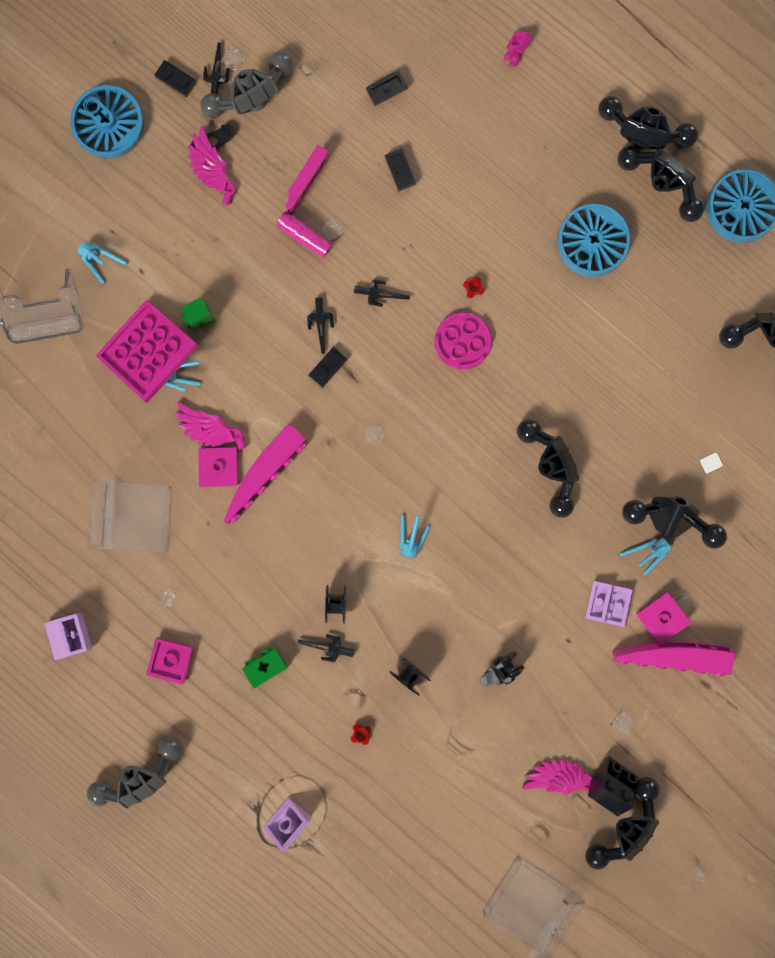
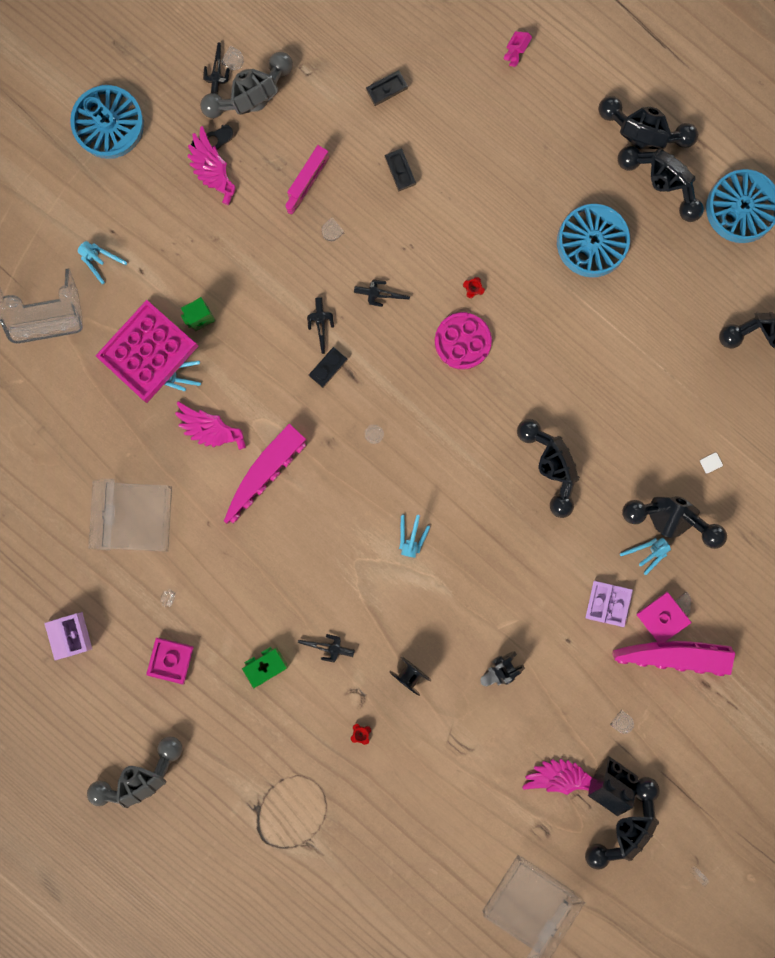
(175, 78): black plate -> none
(218, 467): dark pink plate -> none
(287, 824): lavender slope -> none
(304, 234): dark pink piece -> none
(335, 604): black piece -> none

